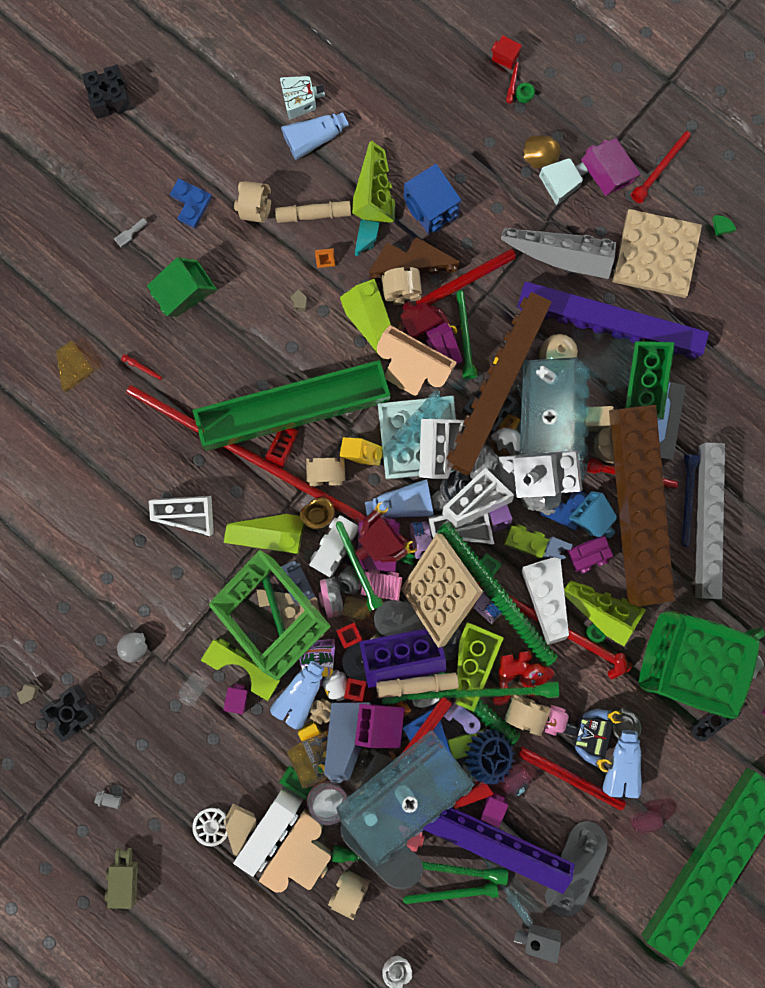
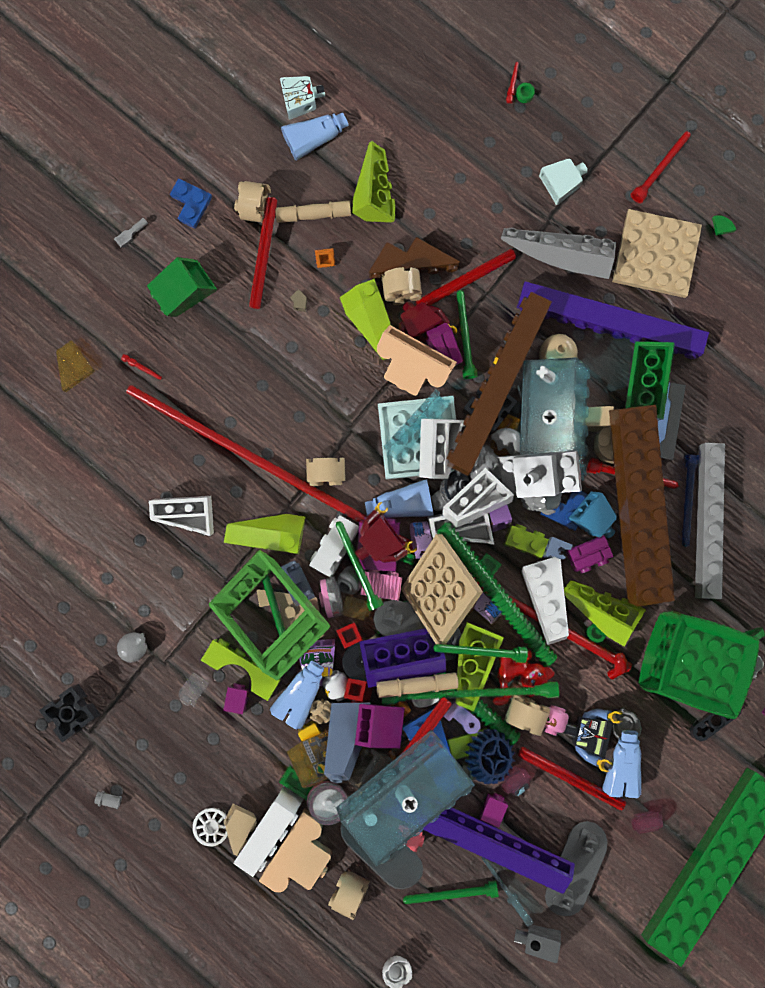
(28, 693): dark tan piece -> none
(107, 91): black brick -> none
(122, 881): olive brick -> none
(263, 252): none -> red axle
(280, 462): red slope -> none
(291, 405): green piece -> none
(317, 513): pearl gold hair -> none
(361, 451): yellow brick -> none
(366, 236): teal slope -> none
(432, 199): blue brick -> none
(478, 792): red slope -> none
(497, 875): green hose -> none
(506, 52): red brick -> none
(518, 654): none -> green piece
(541, 151): pearl gold hair -> none
(610, 166): magenta brick -> none

